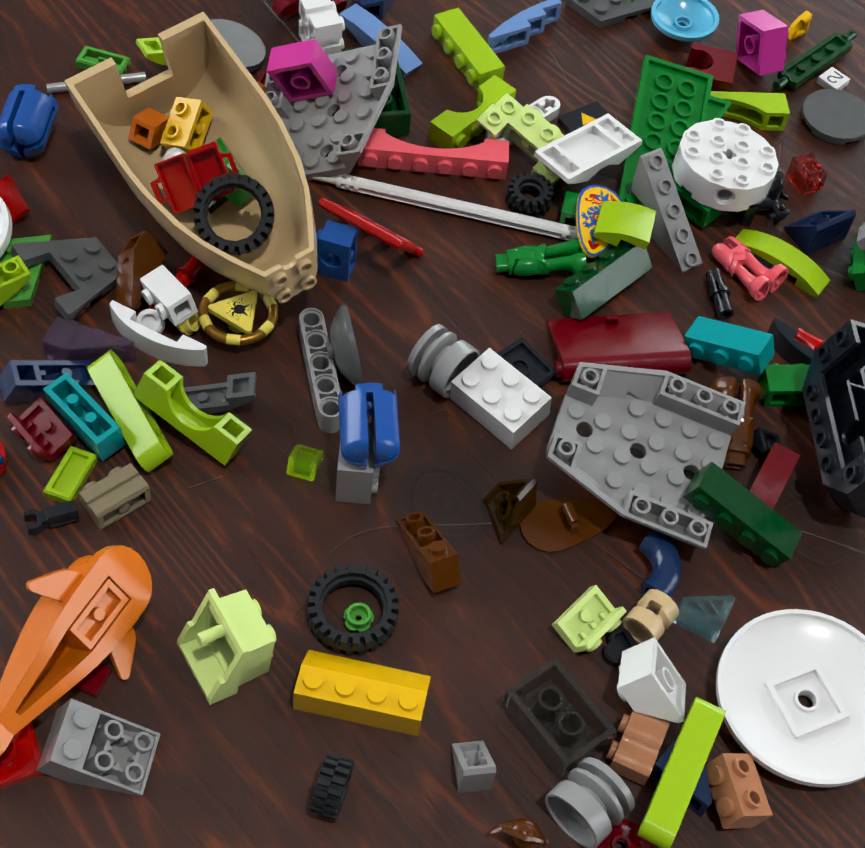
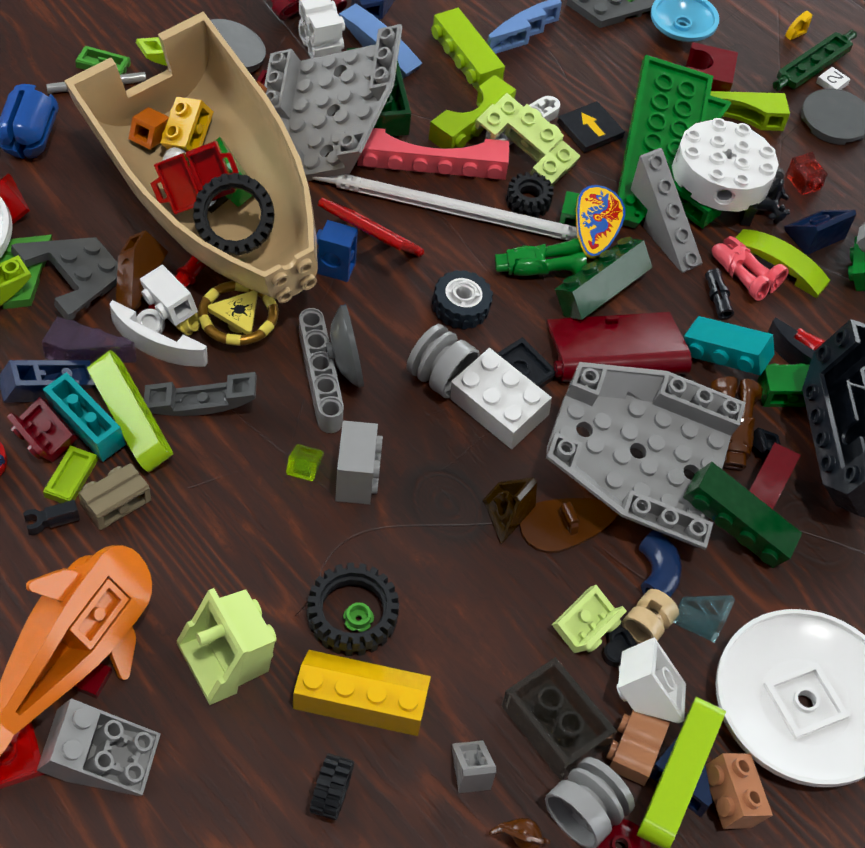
(164, 394): lime arch -> none
(302, 70): dark pink brick -> none
(379, 406): blue cylinder -> none
(431, 551): reddish brown slope -> none
(462, 299): none -> black wheel
(589, 149): white slope -> none
(624, 222): lime slope -> none
(761, 42): dark pink brick -> none

